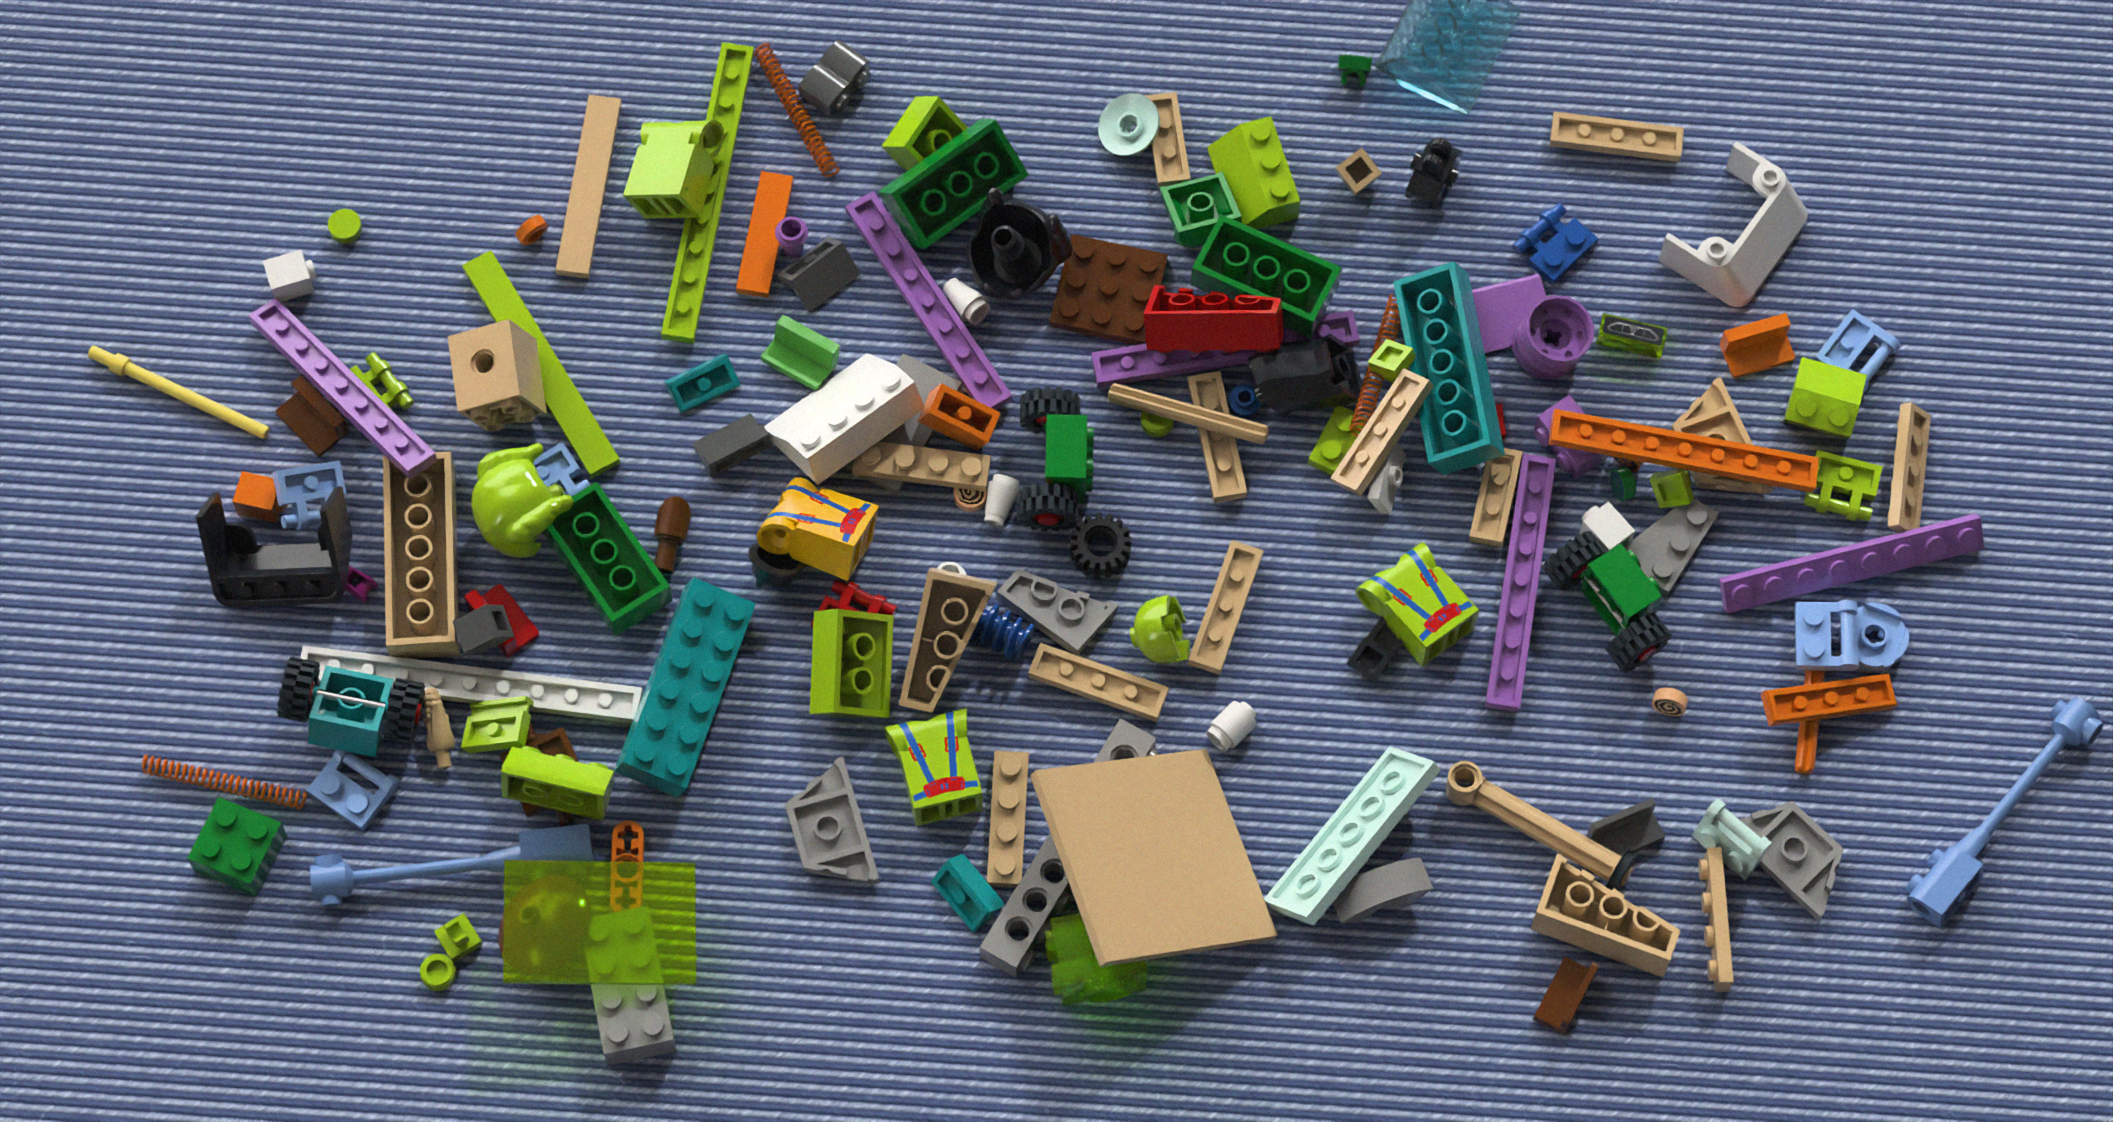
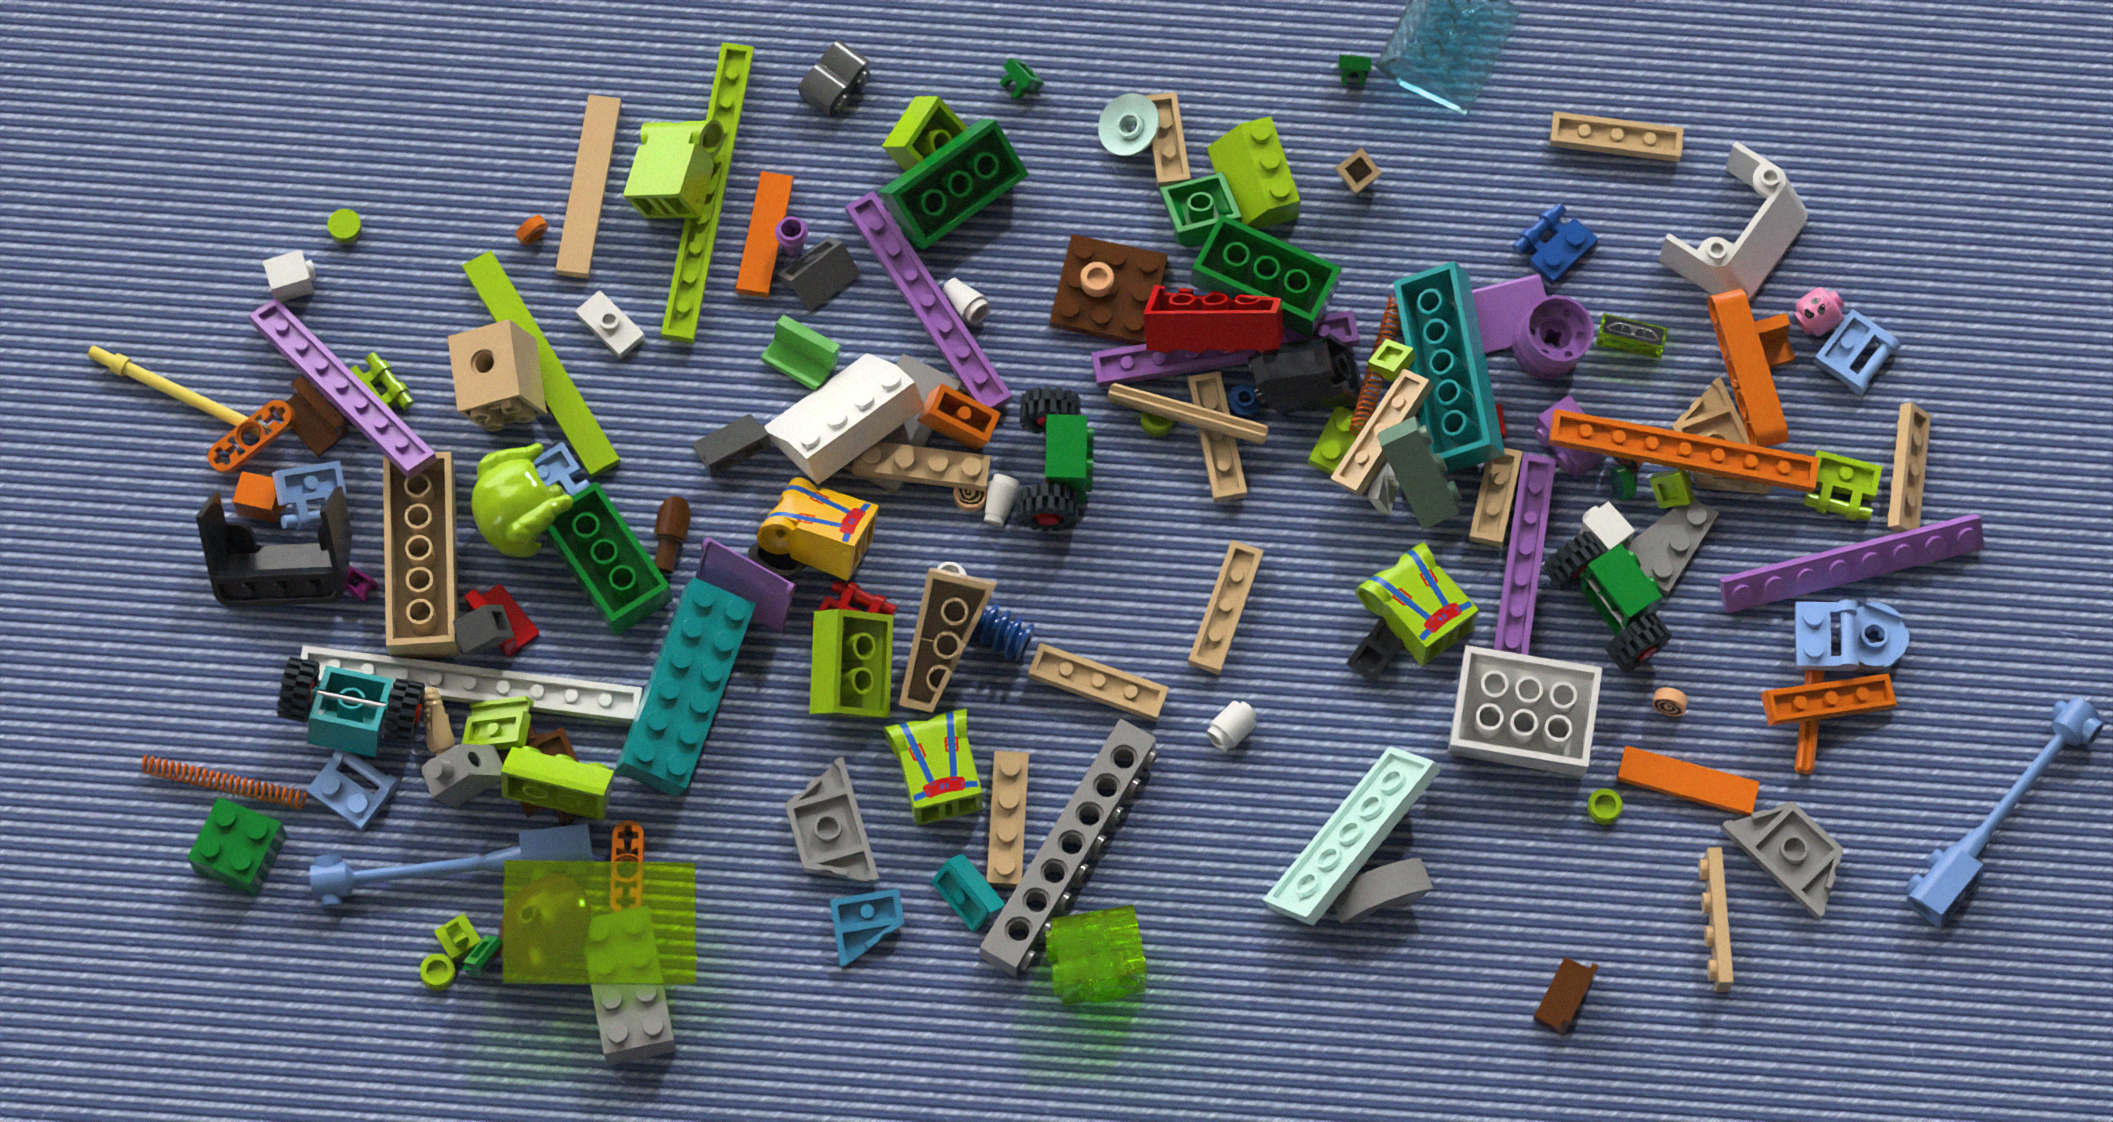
(238, 459): none -> orange beam
(462, 773): none -> light grey torso
(482, 956): none -> green slope
(610, 324): none -> white plate
(702, 383): teal slope -> none
(748, 580): none -> medium lavender piece
(794, 108): orange piece -> none
(864, 922): none -> dark azure wing
(1015, 247): black piece -> none
(1022, 75): none -> green tile
(1057, 612): light grey wing -> none
(1097, 279): none -> light nougat tile
(1105, 527): black tyre -> none
(1153, 856): tan tile -> none
(1160, 631): lime cylinder -> none
(1420, 472): none -> sand green brick
(1434, 171): black hinge -> none
(1525, 711): none -> white slope
(1538, 825): tan piece -> none
(1602, 921): tan wedge -> none
(1604, 806): none -> lime tile
(1630, 828): dark grey panel -> none
(1688, 781): none -> orange tile
(1740, 845): light aqua plate -> none
(1747, 368): none -> orange beam
(1819, 311): none -> bright pink head
(1825, 398): lime slope -> none

